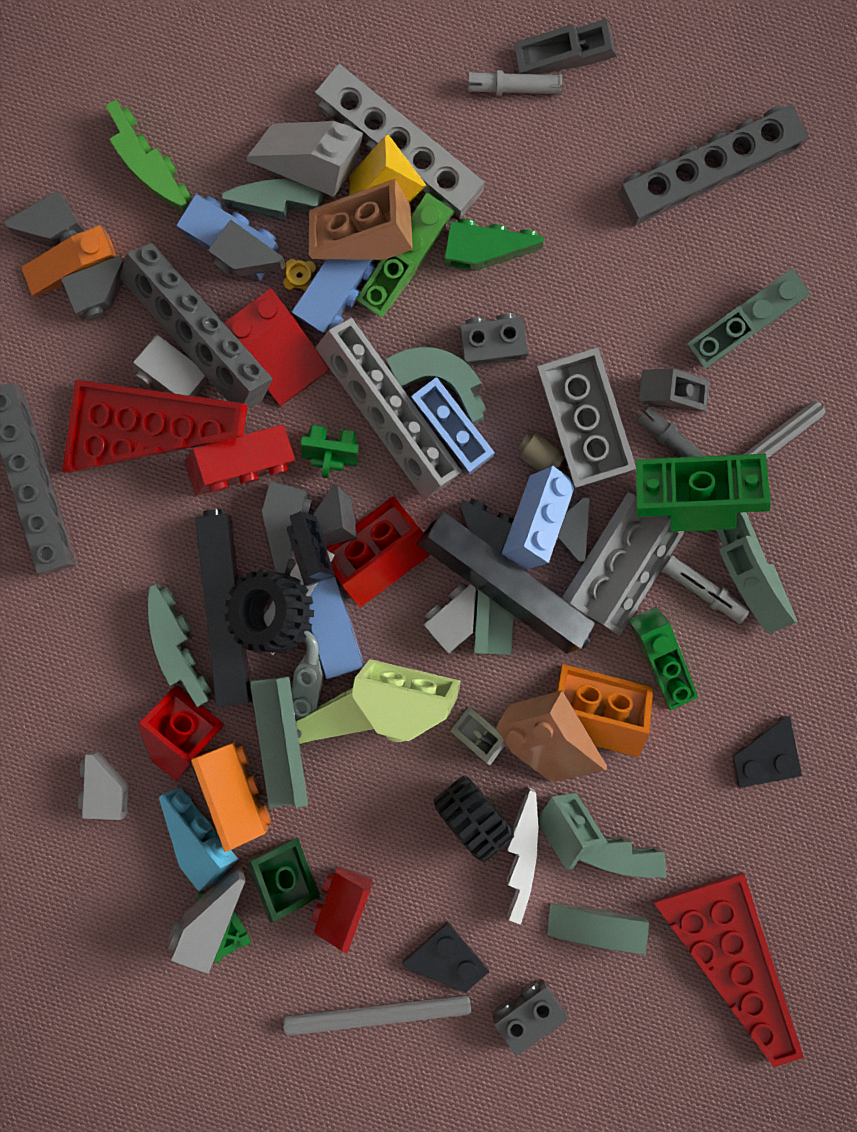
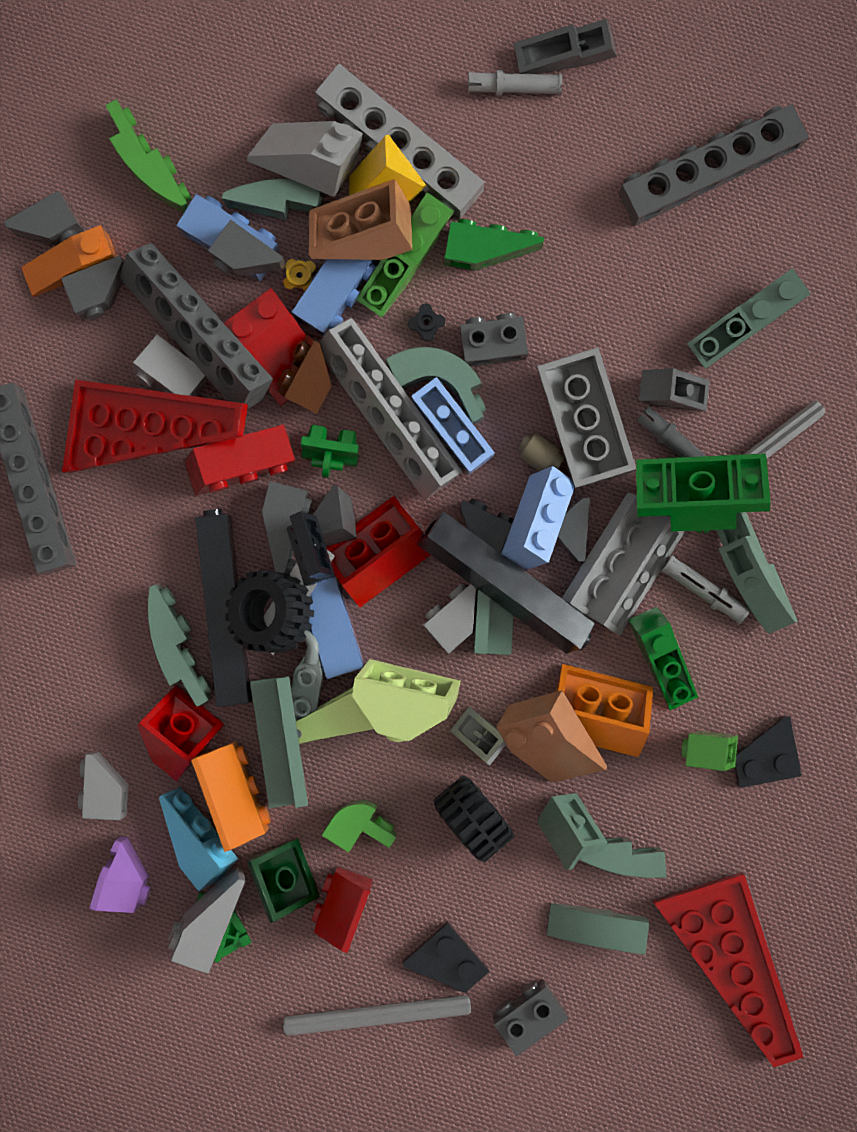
(122, 881): none -> medium lavender slope
(307, 377): none -> reddish brown slope
(353, 819): none -> bright green brick
(426, 313): none -> black plate
(525, 847): white slope -> none
(710, 750): none -> bright green brick

